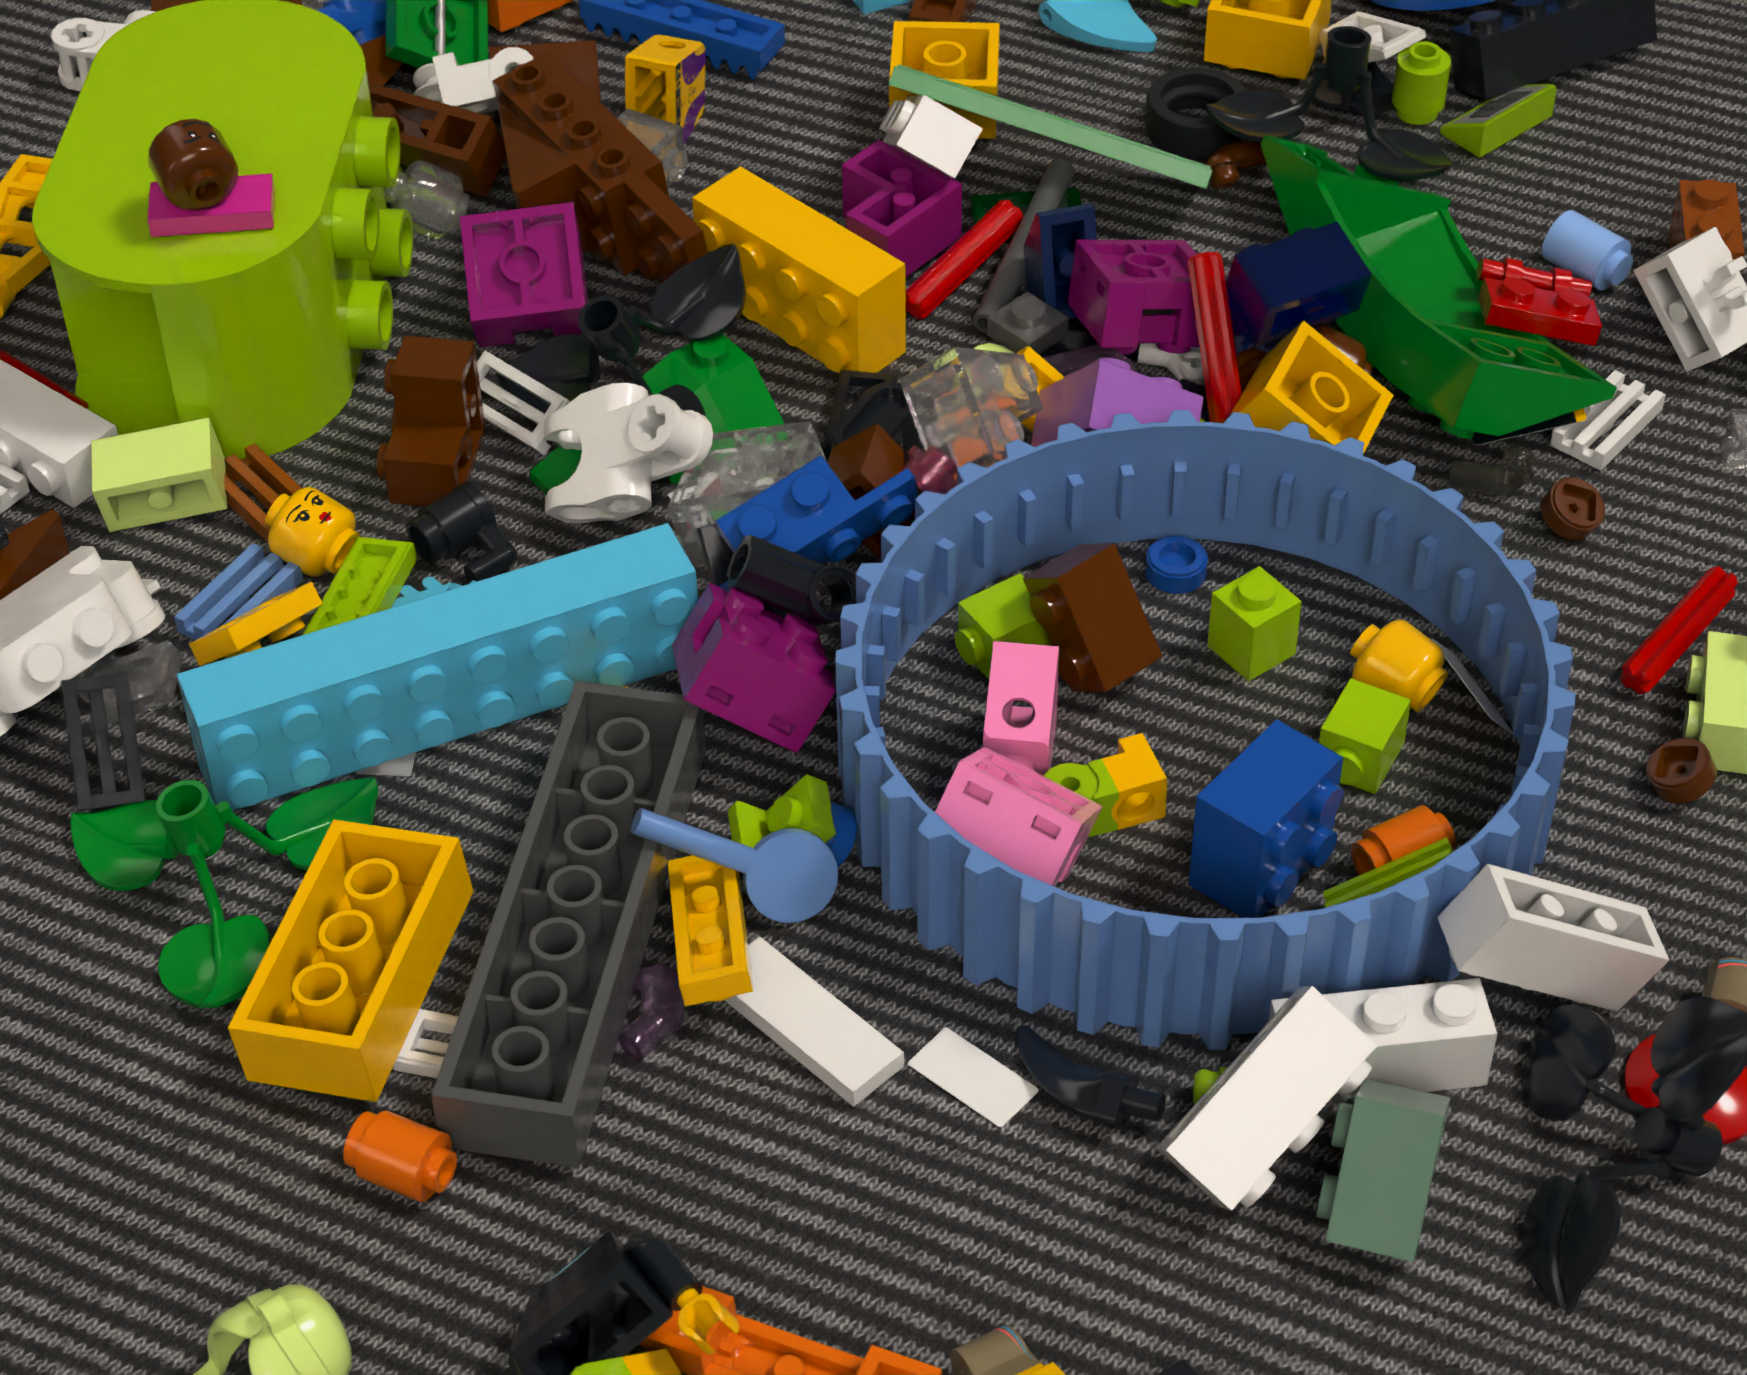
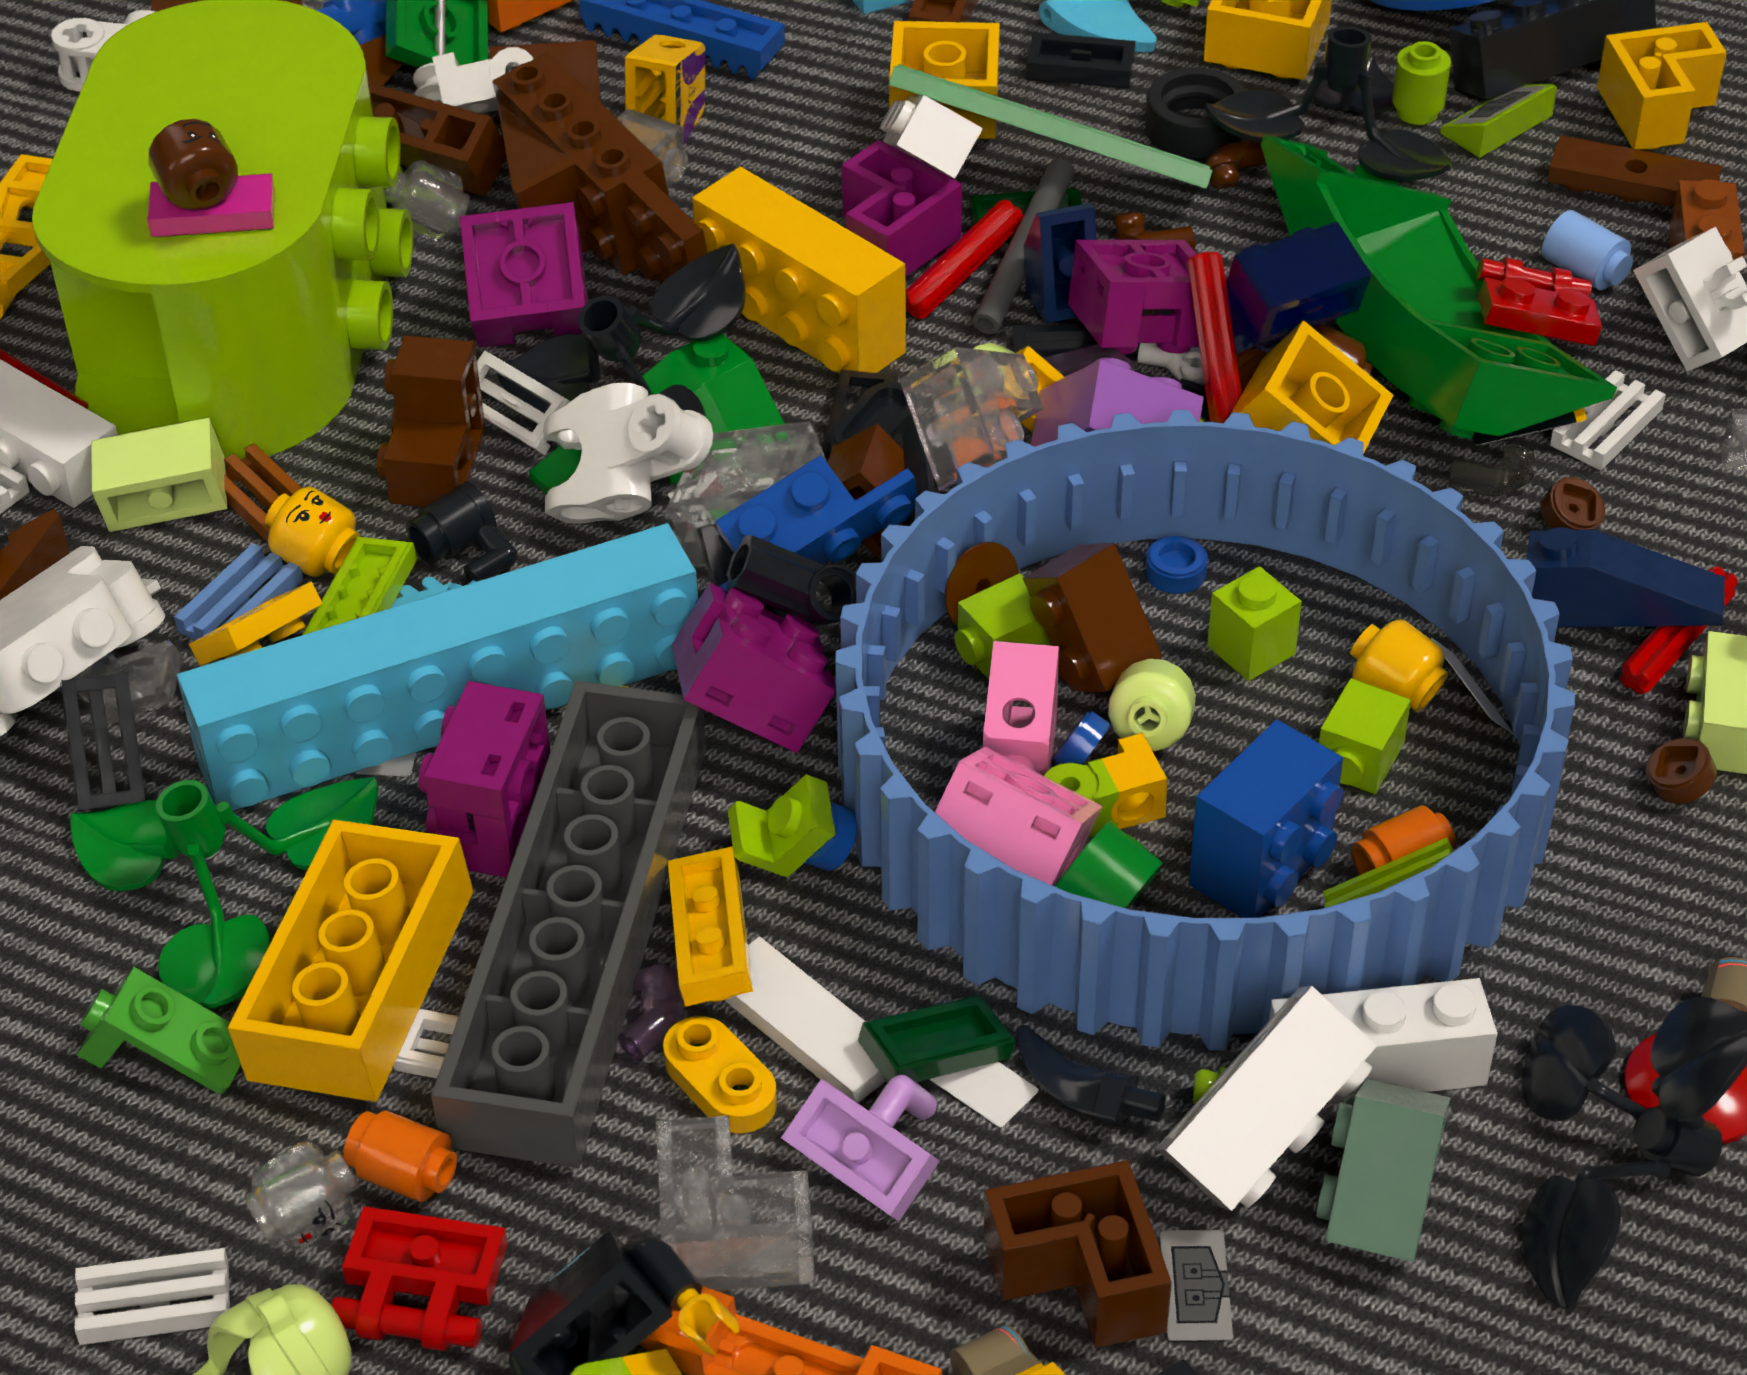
(152, 1286): none -> white tile
(162, 1026): none -> bright green bracket
(301, 1195): none -> clear head
(425, 1258): none -> red plate
(486, 773): none -> magenta piece
(713, 1069): none -> yellow plate
(726, 1225): none -> clear brick
(784, 874): medium blue piece -> none
(863, 1145): none -> lavender plate
(932, 469): clear pink plate -> none
(937, 1040): none -> dark green tile
(976, 571): none -> reddish brown piece
(1027, 323): flat silver plate -> none
(1080, 60): none -> black tile
(1082, 739): none -> blue tile
(1085, 1234): none -> reddish brown brick
(1111, 869): none -> green brick
(1131, 227): none -> reddish brown arm
(1150, 686): none -> yellowish green head
(1199, 1285): none -> sticker
(1386, 35): white slope -> none
(1552, 938): white brick -> none
(1620, 584): none -> dark blue slope
(1624, 171): none -> reddish brown tile
(1658, 78): none -> yellow brick

